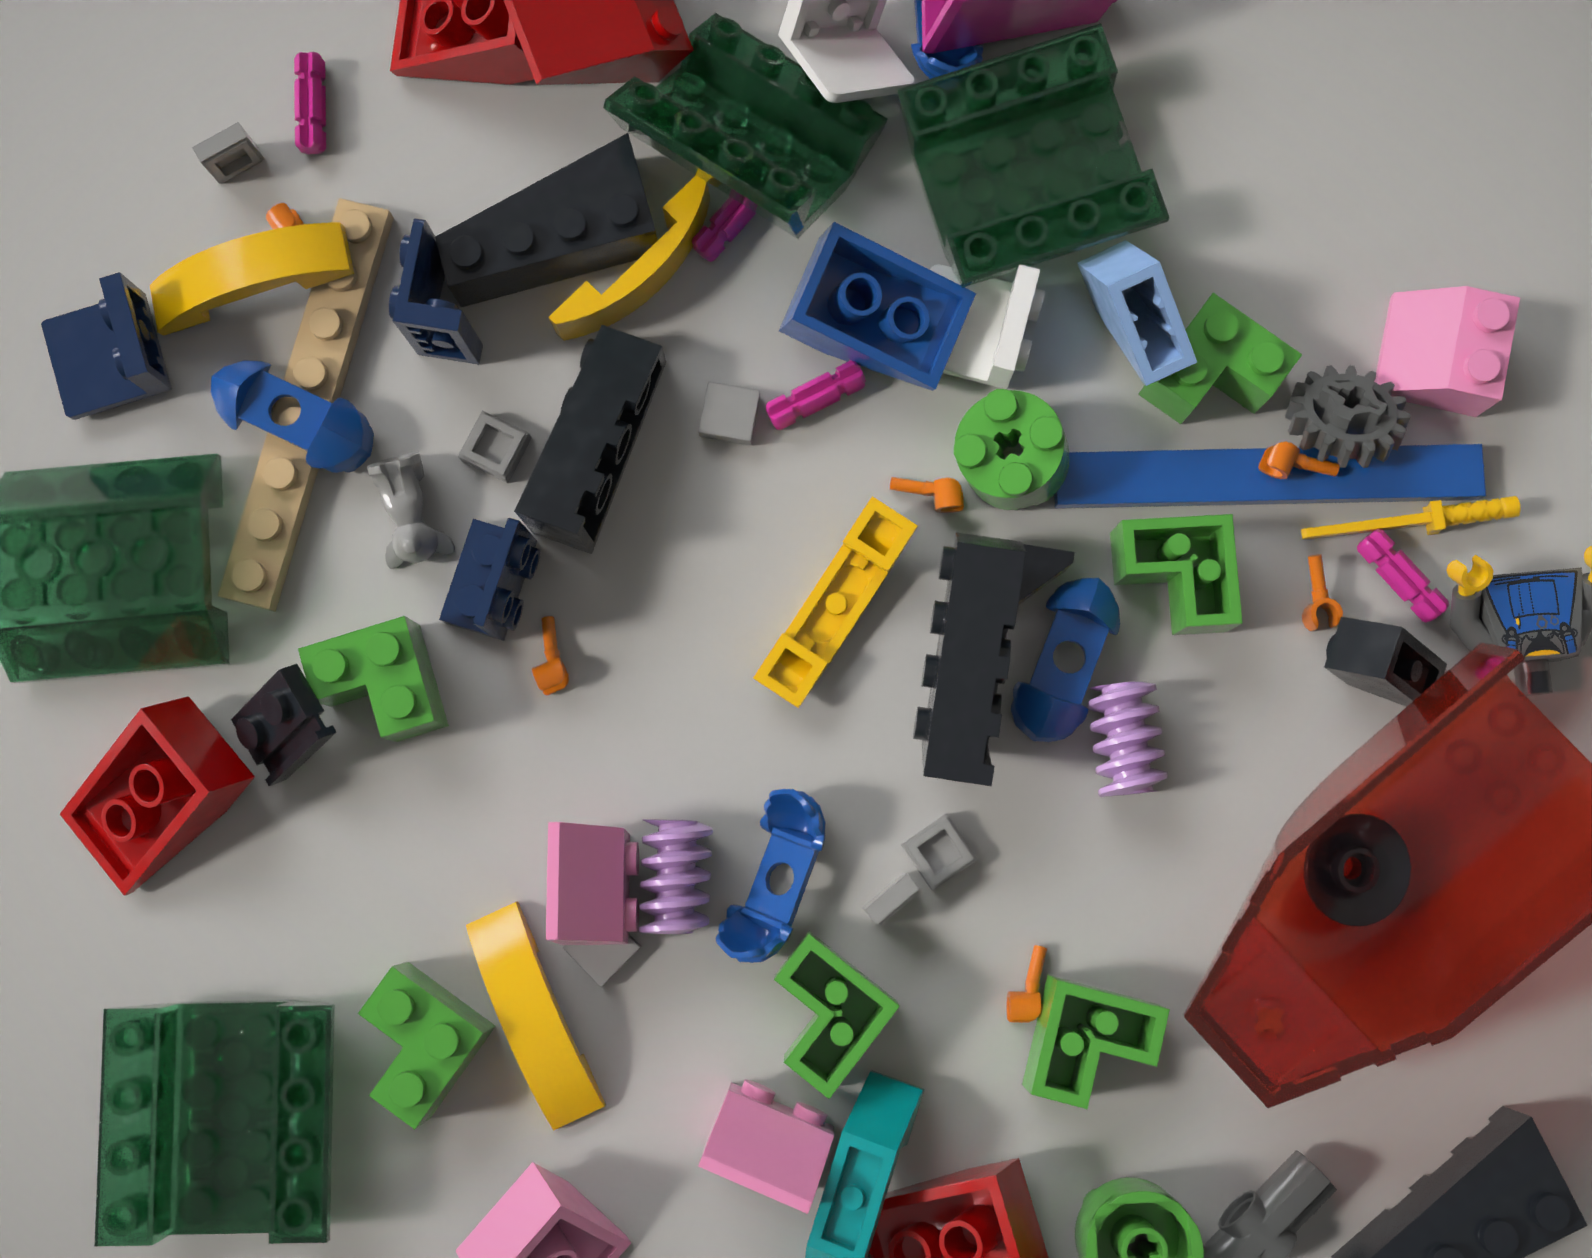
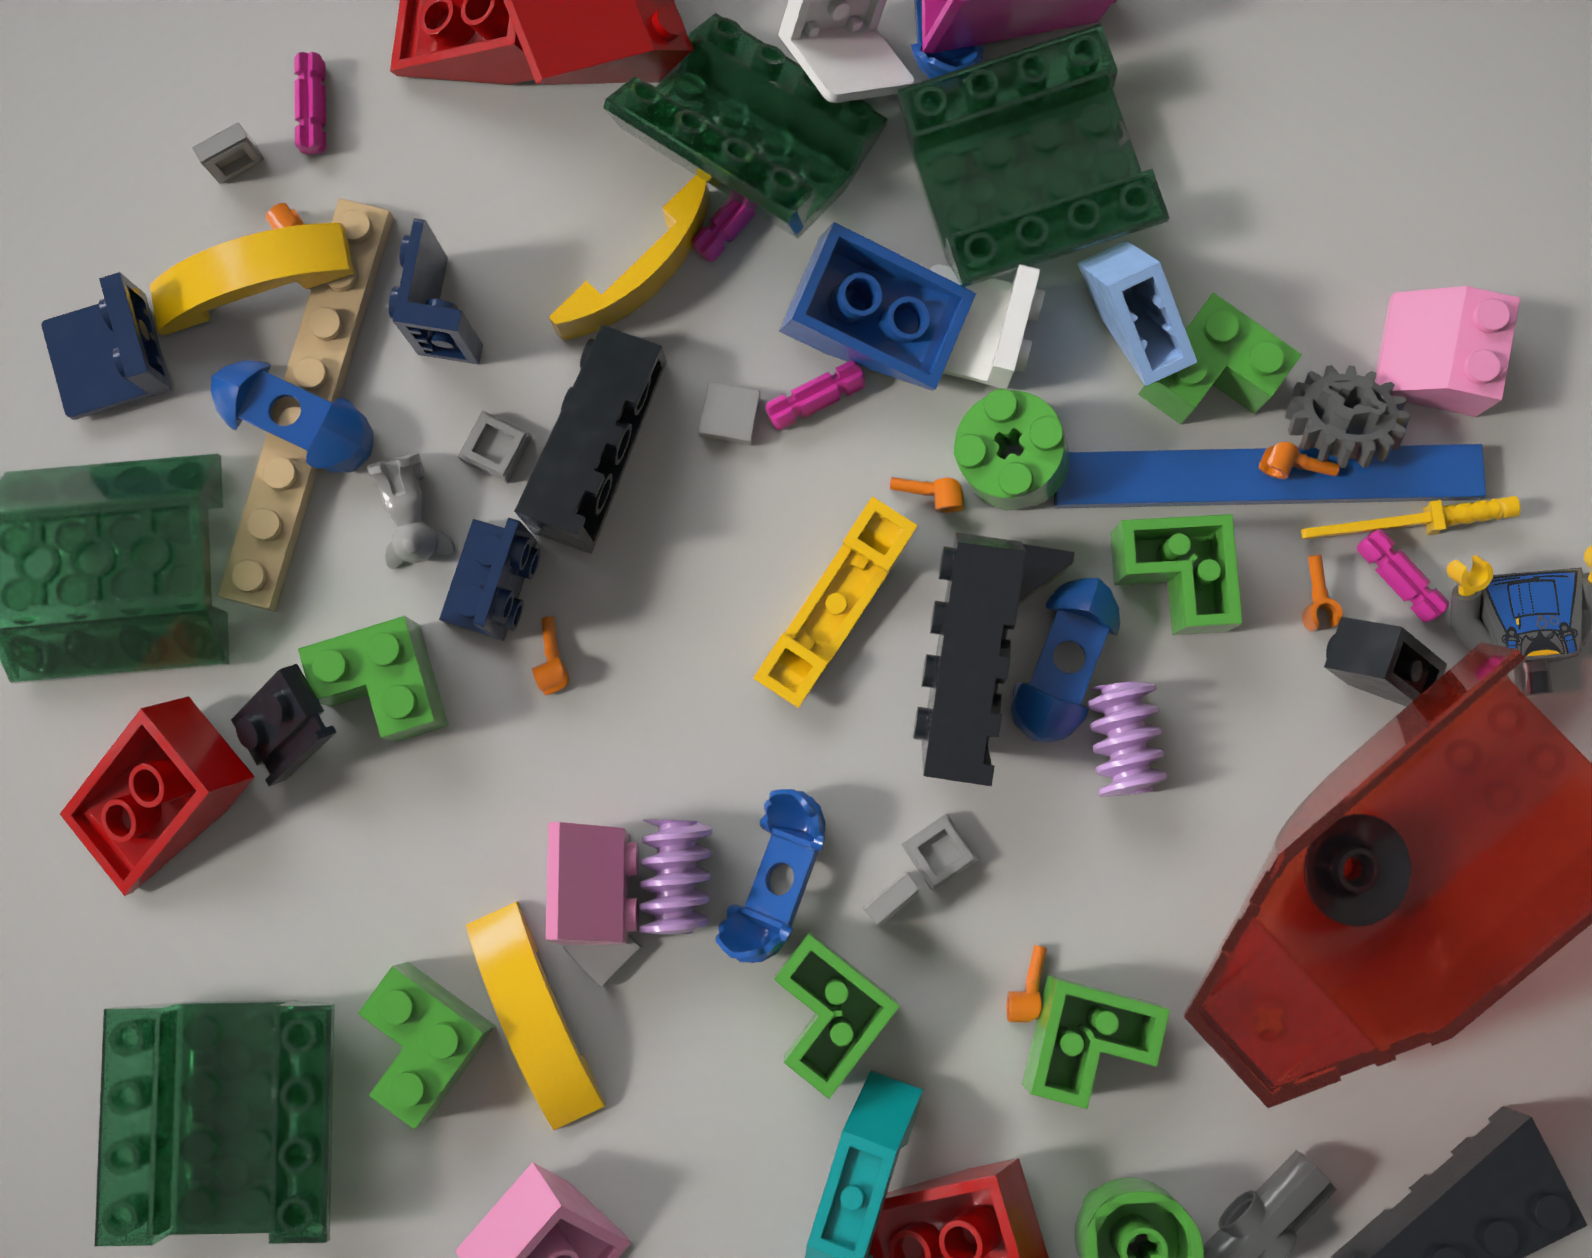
(552, 230): black wedge -> none
(769, 1145): bright pink slope -> none

